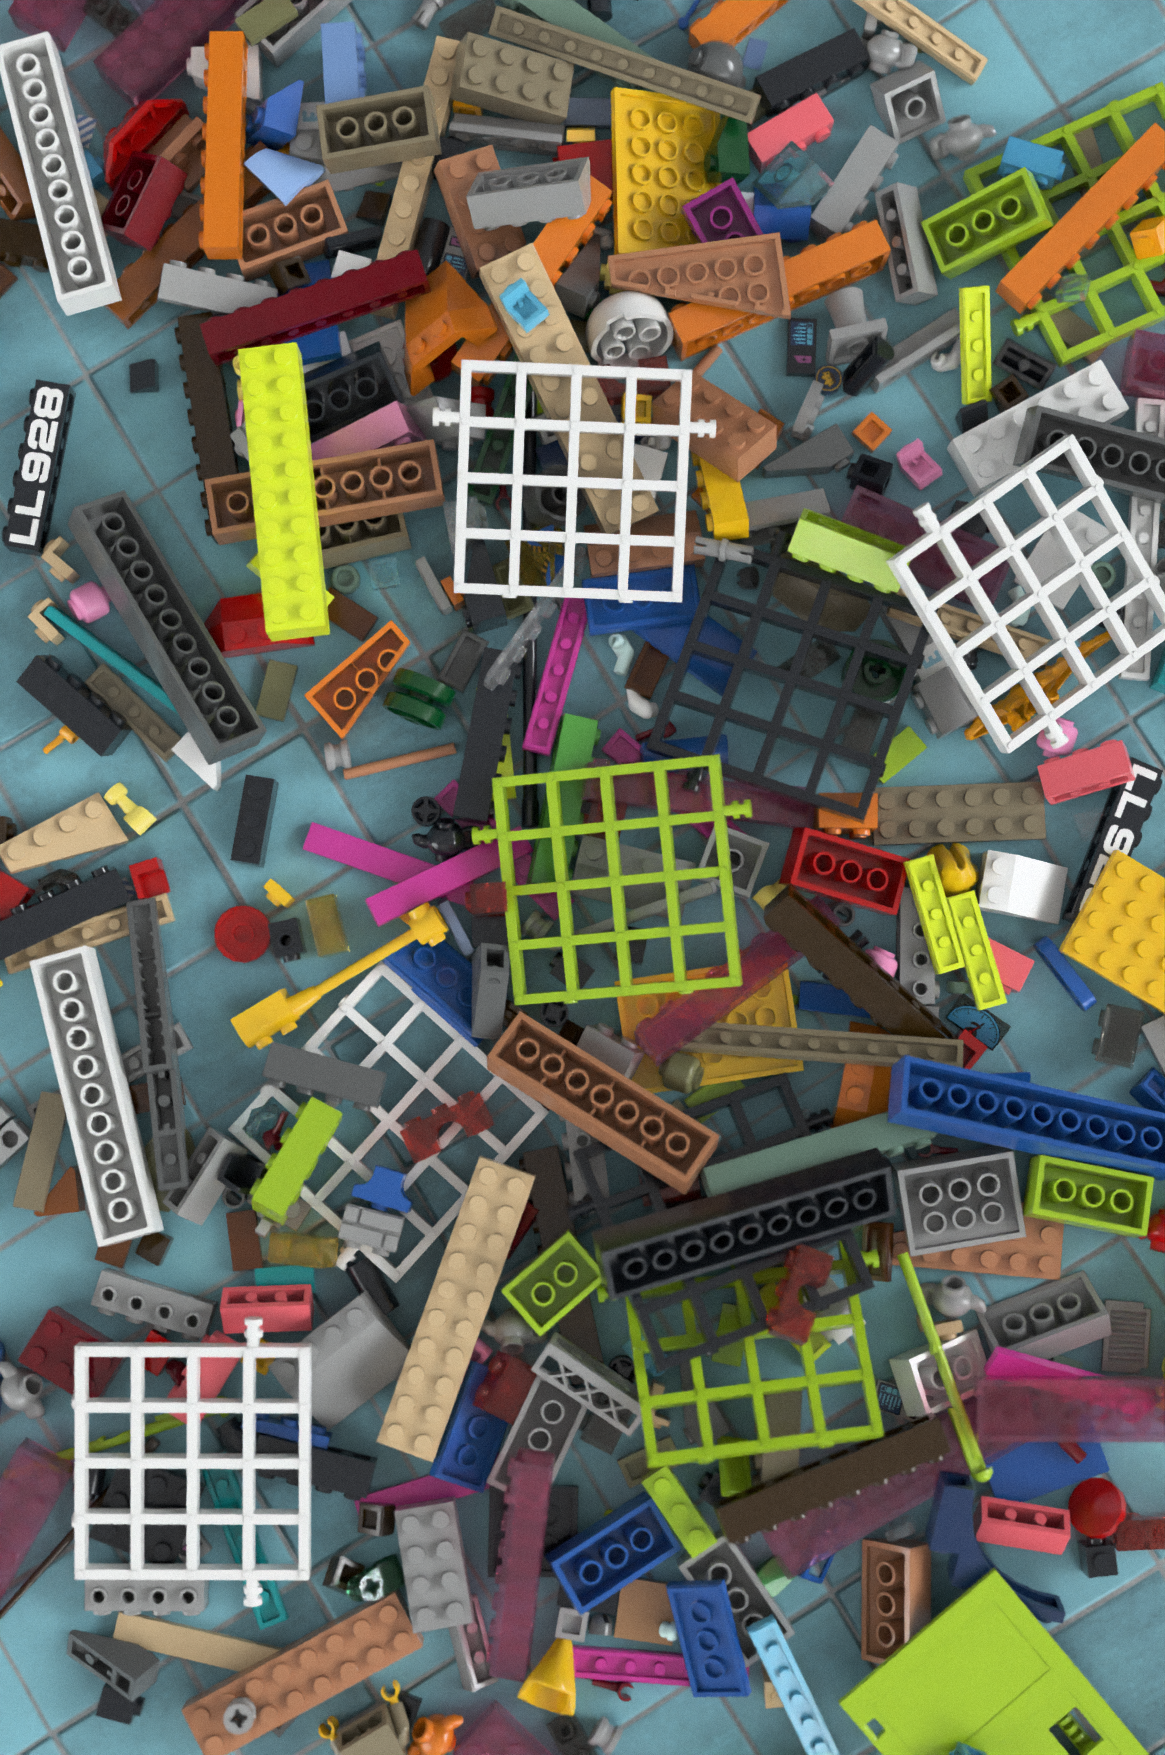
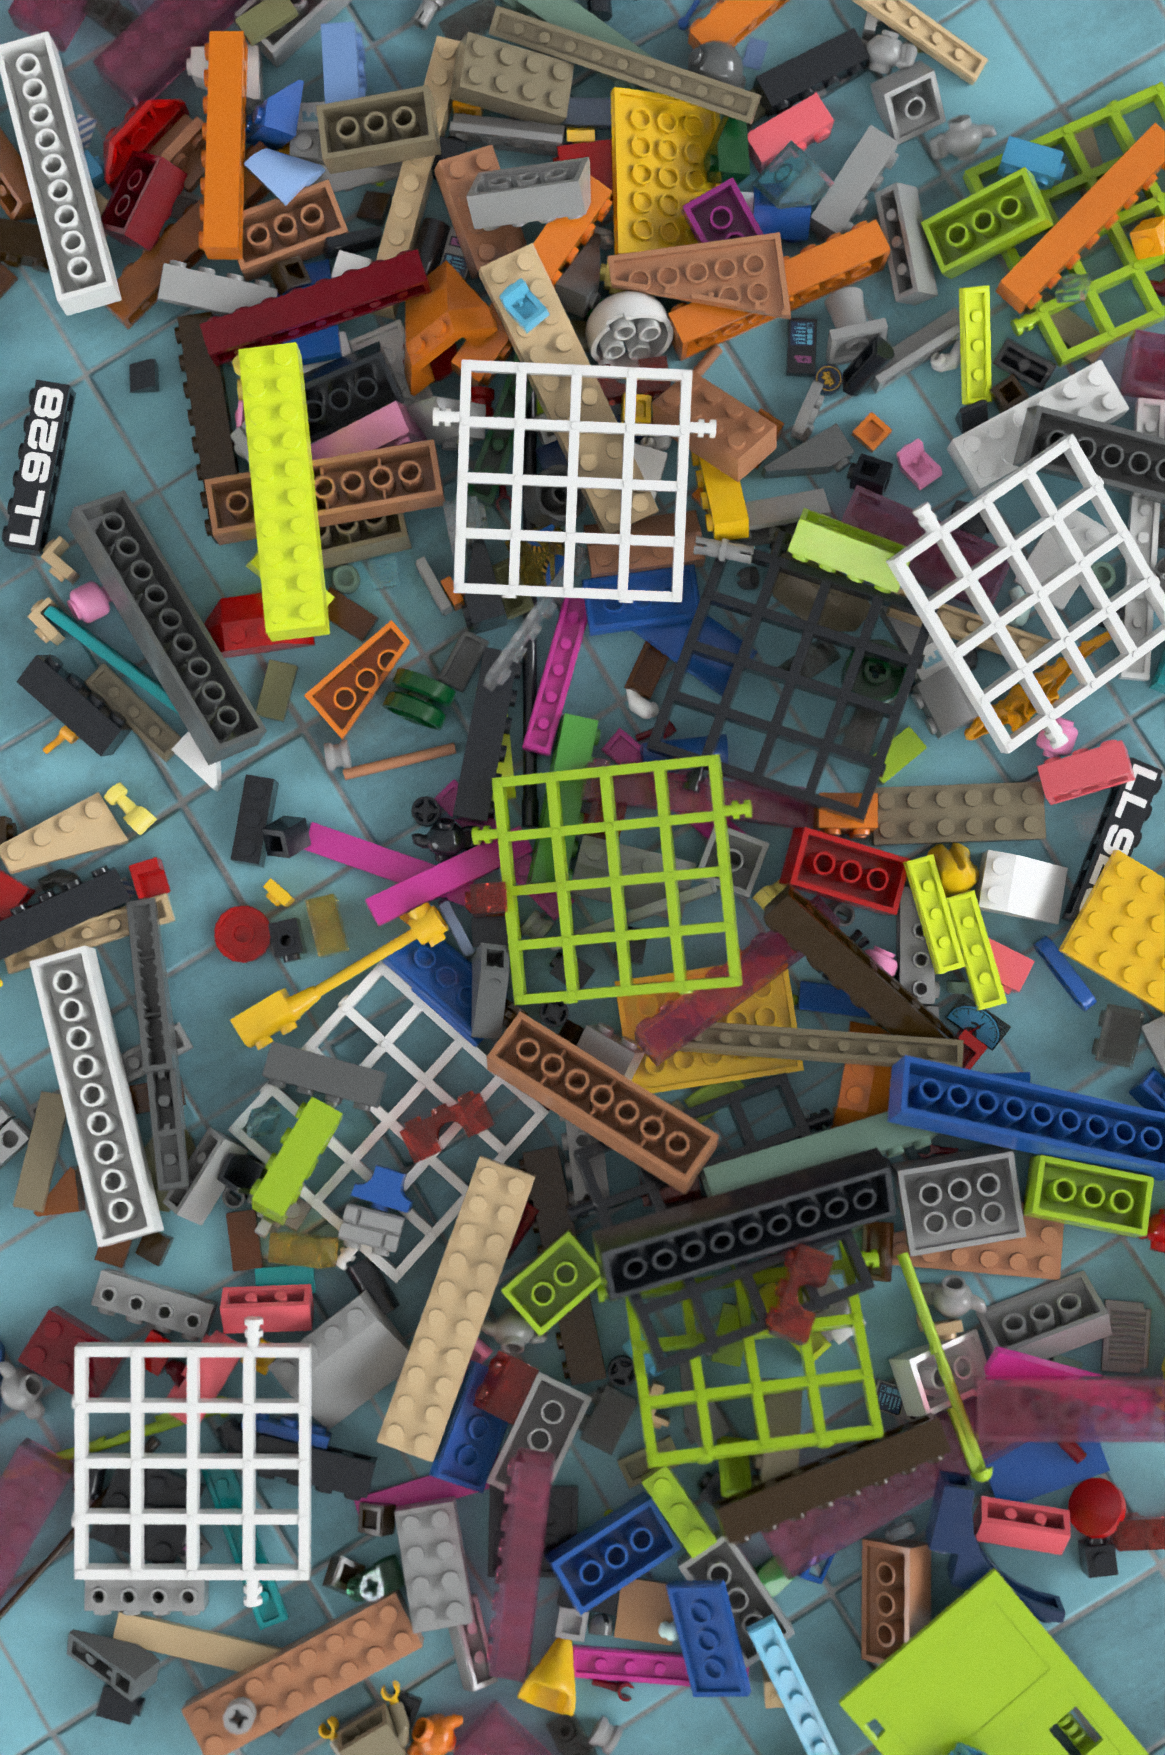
(272, 1136): dark red hand -> none
(286, 836): none -> black brick
(593, 1373): light grey fence -> none
(623, 651): light aqua arm -> none
(681, 1073): olive head -> none

